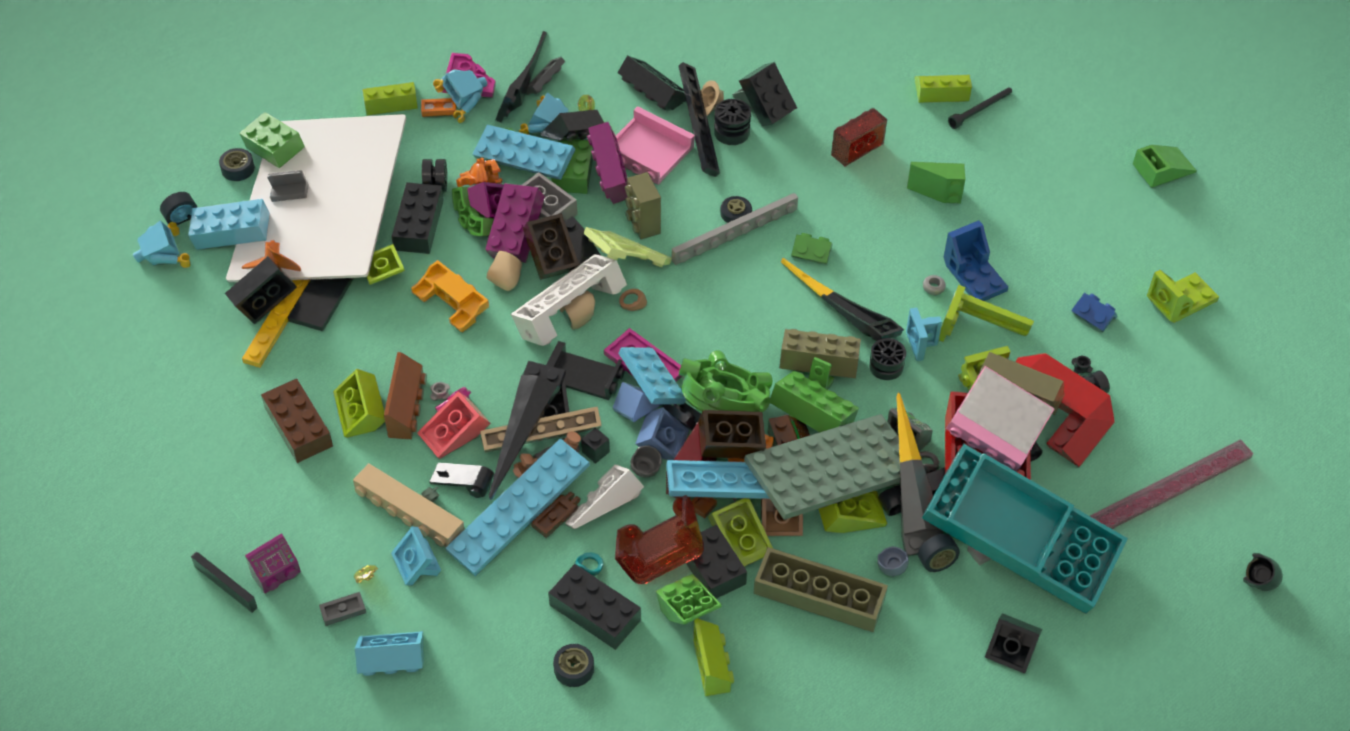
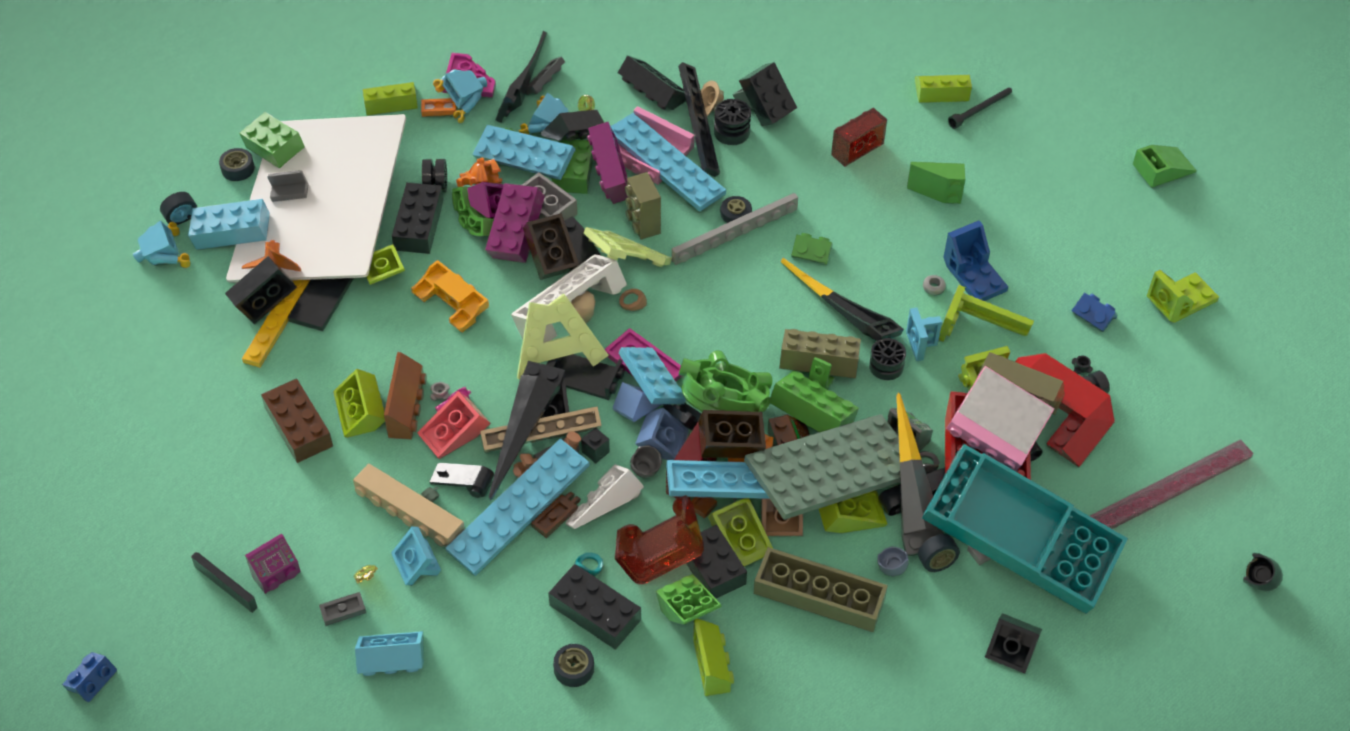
(90, 676): none -> blue bracket
(505, 271): tan piece -> none
(580, 338): none -> yellowish green plate
(674, 166): none -> medium azure plate

